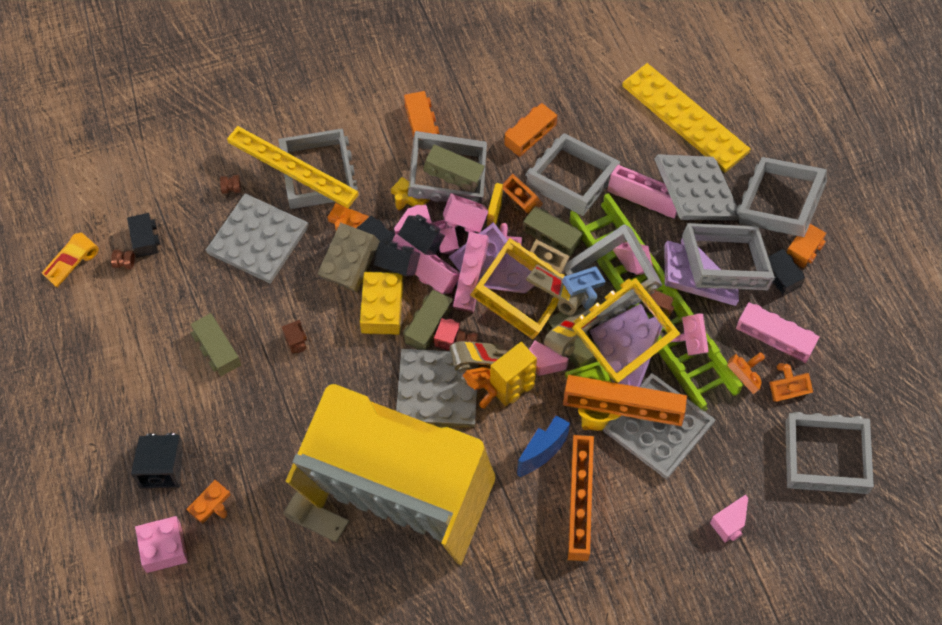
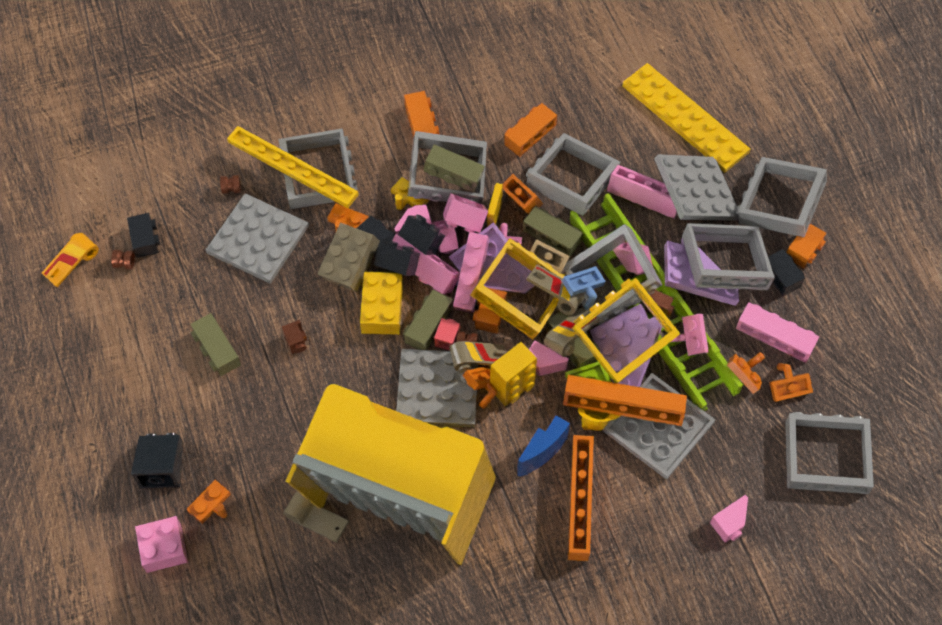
(487, 319): none -> orange brick

